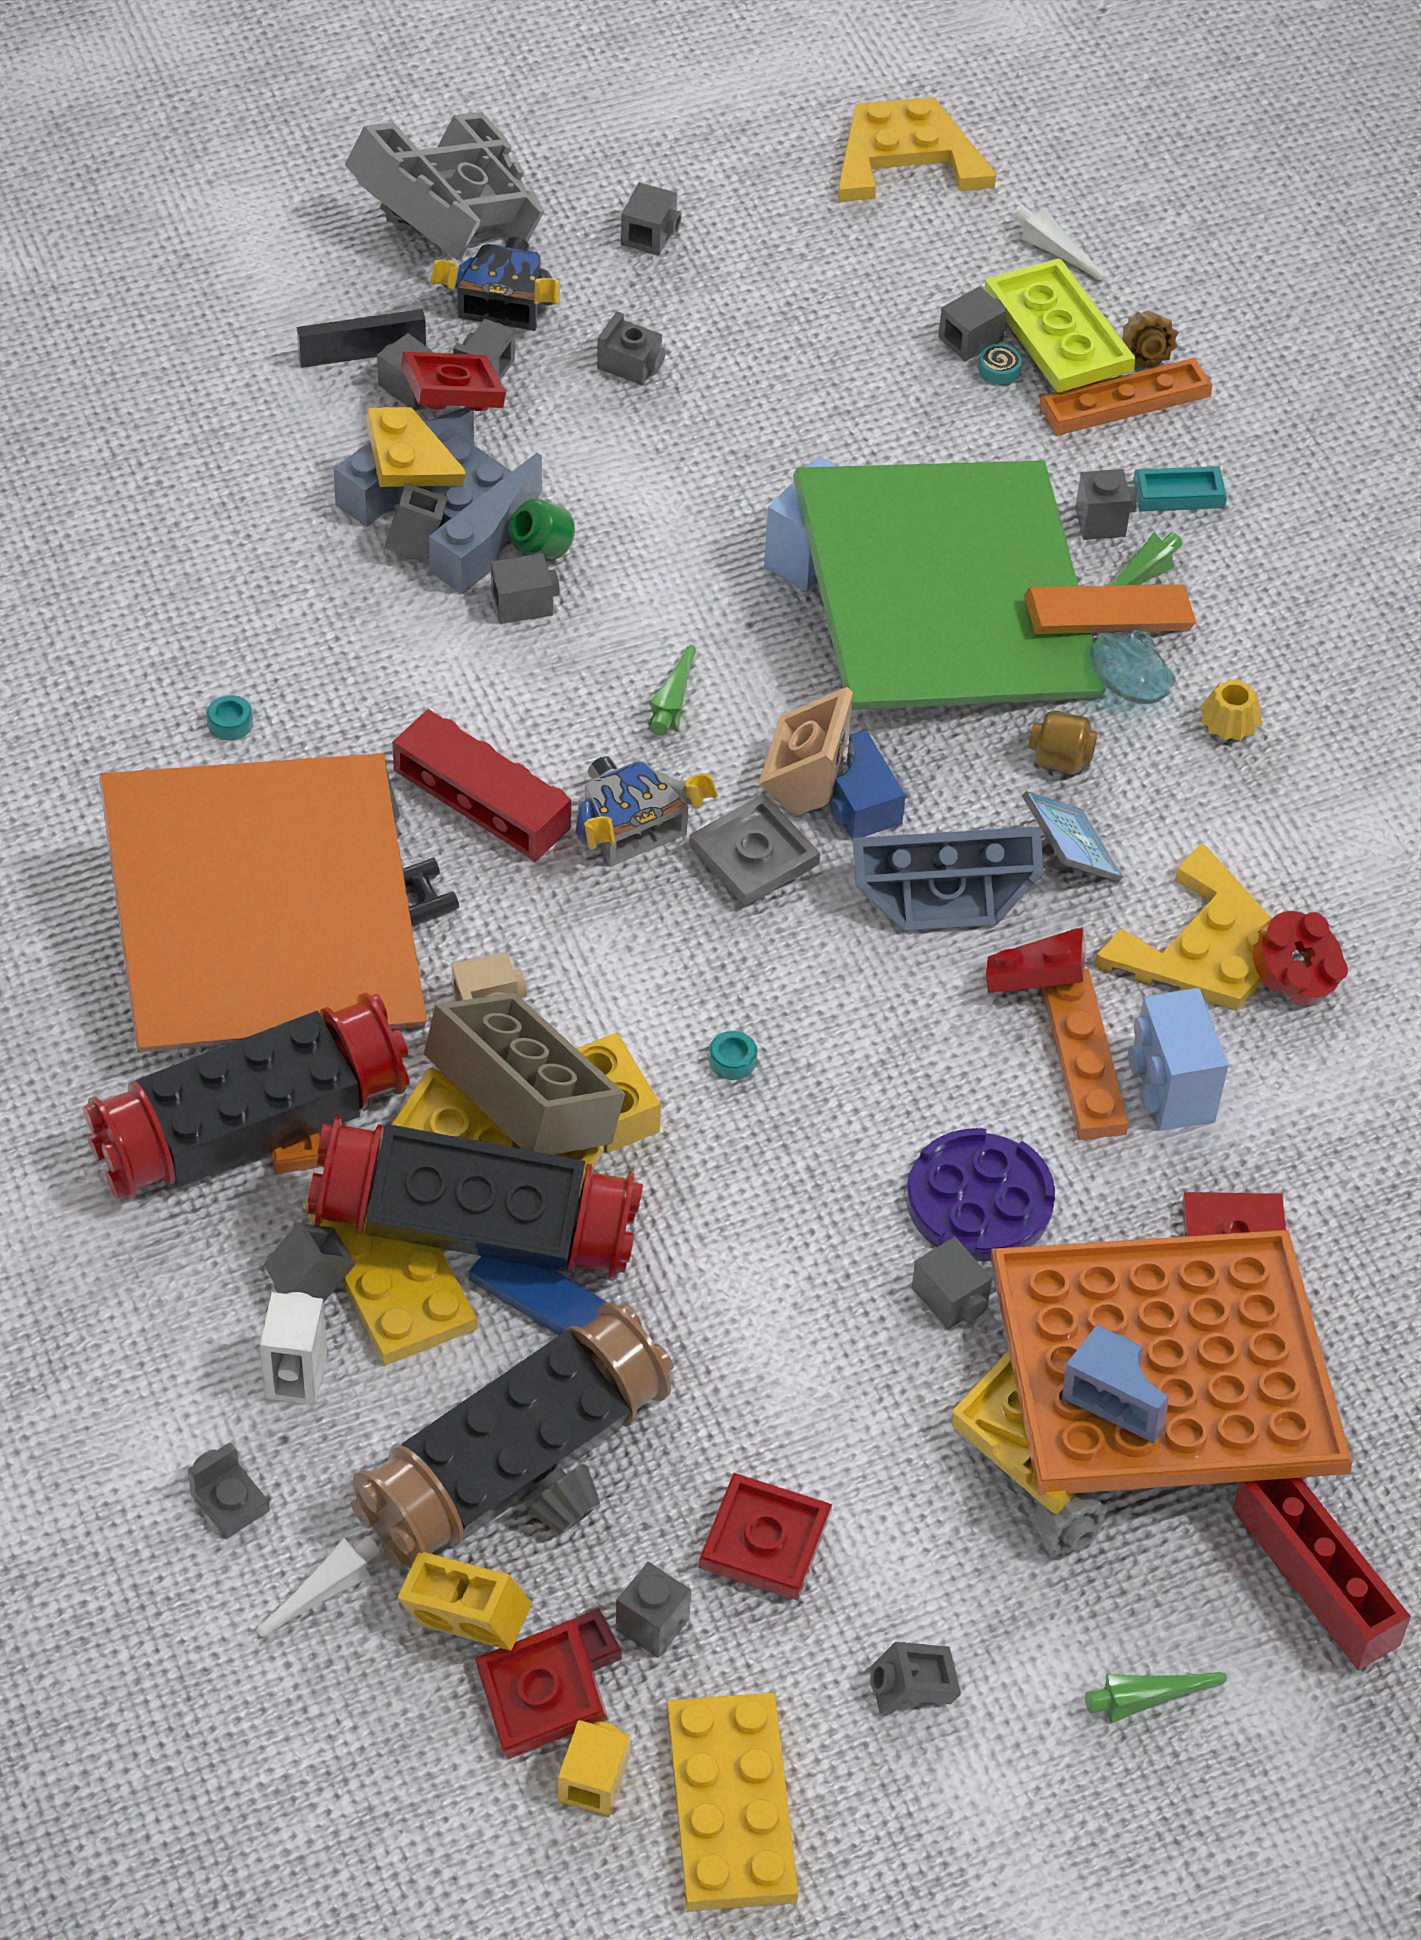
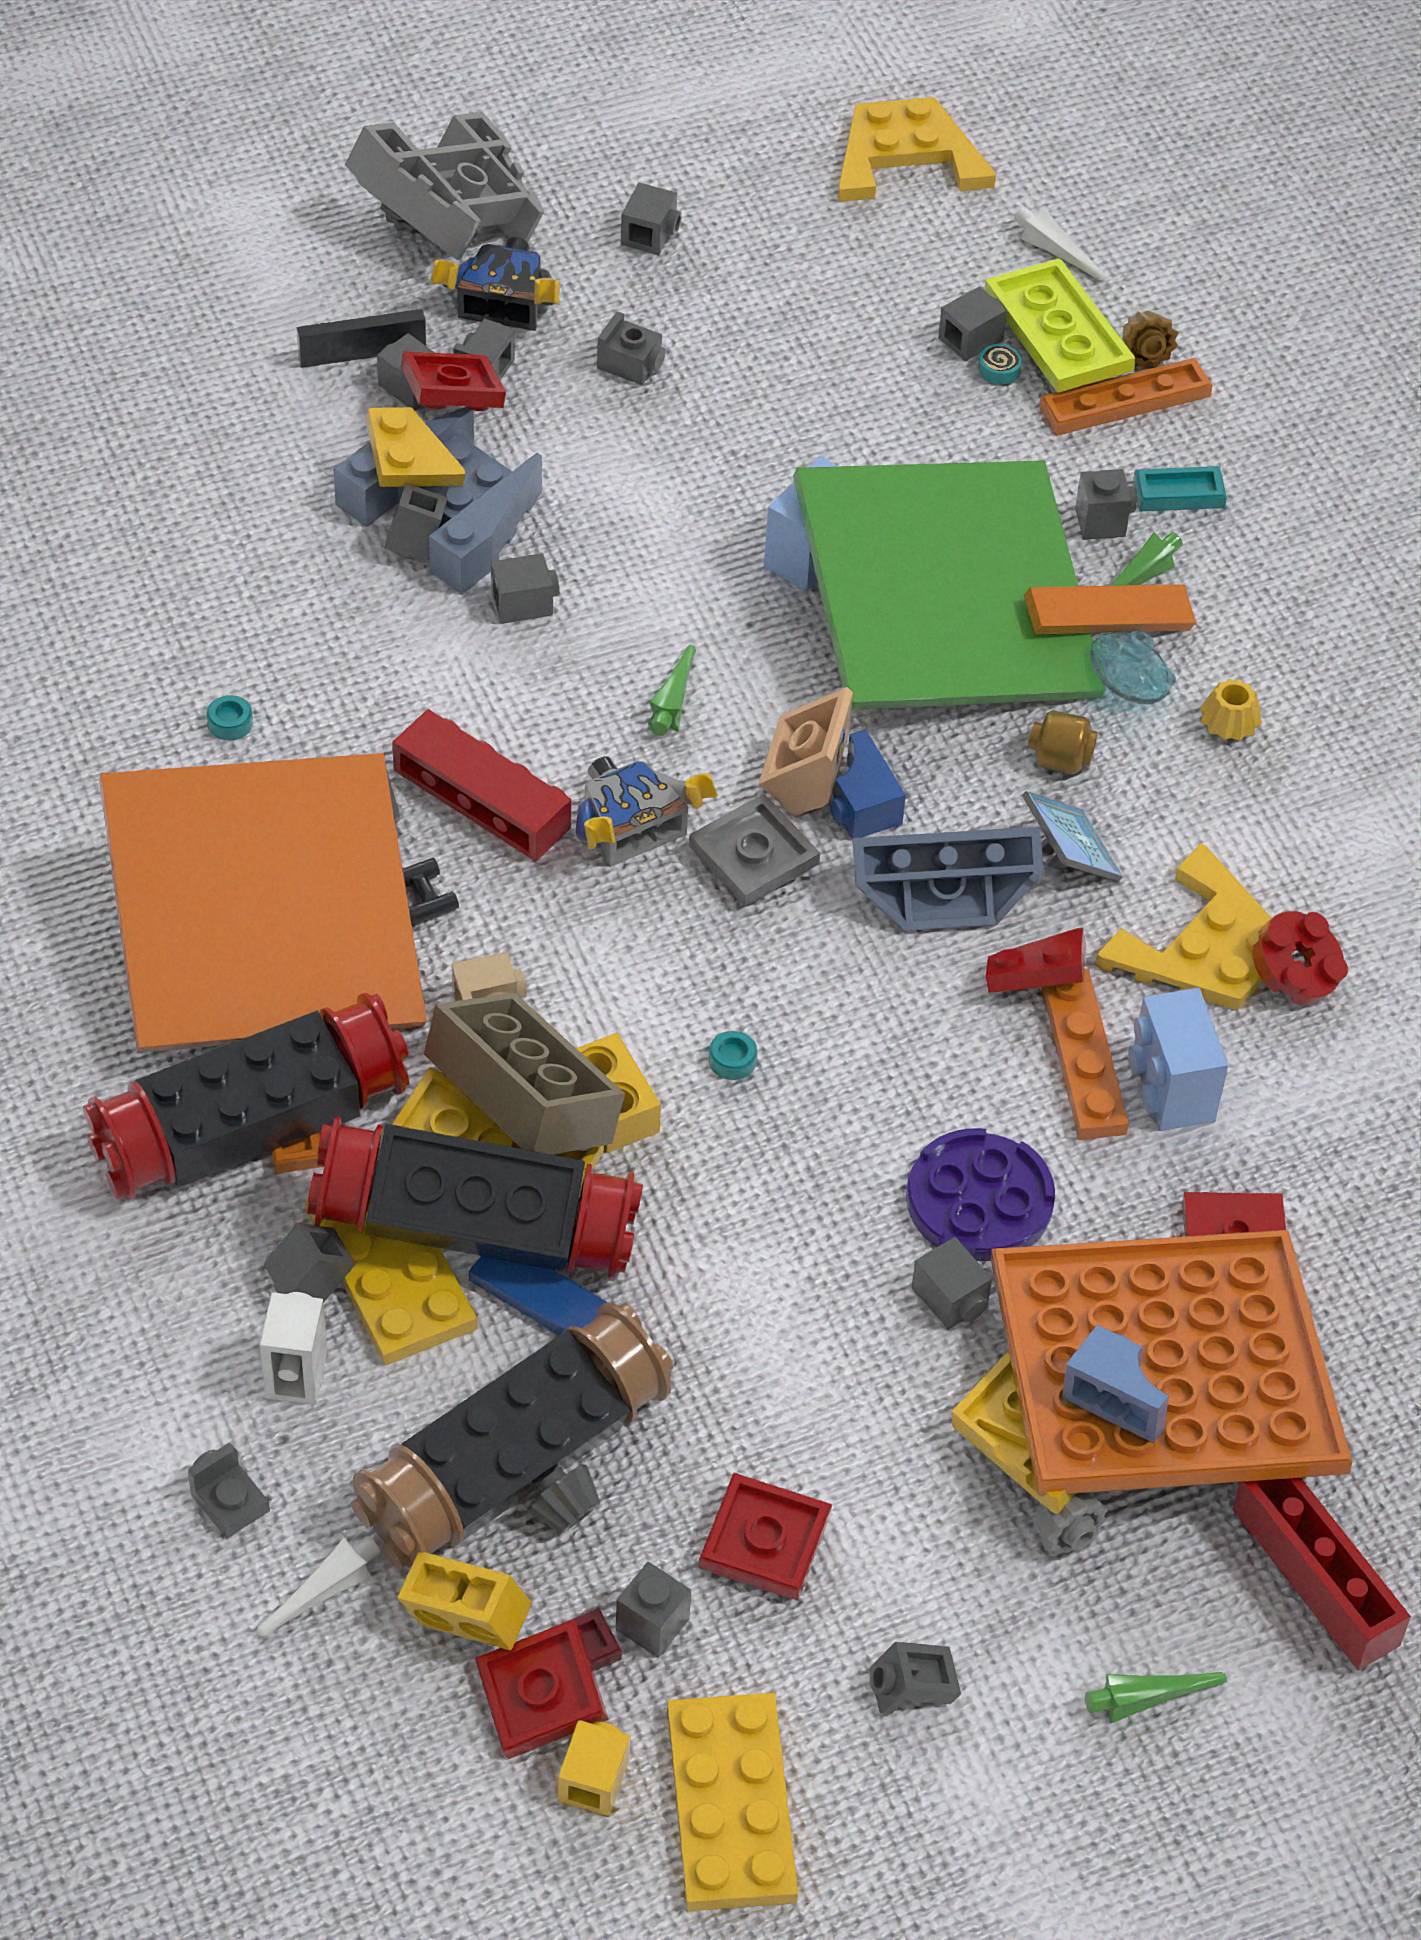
(542, 528): green head -> none

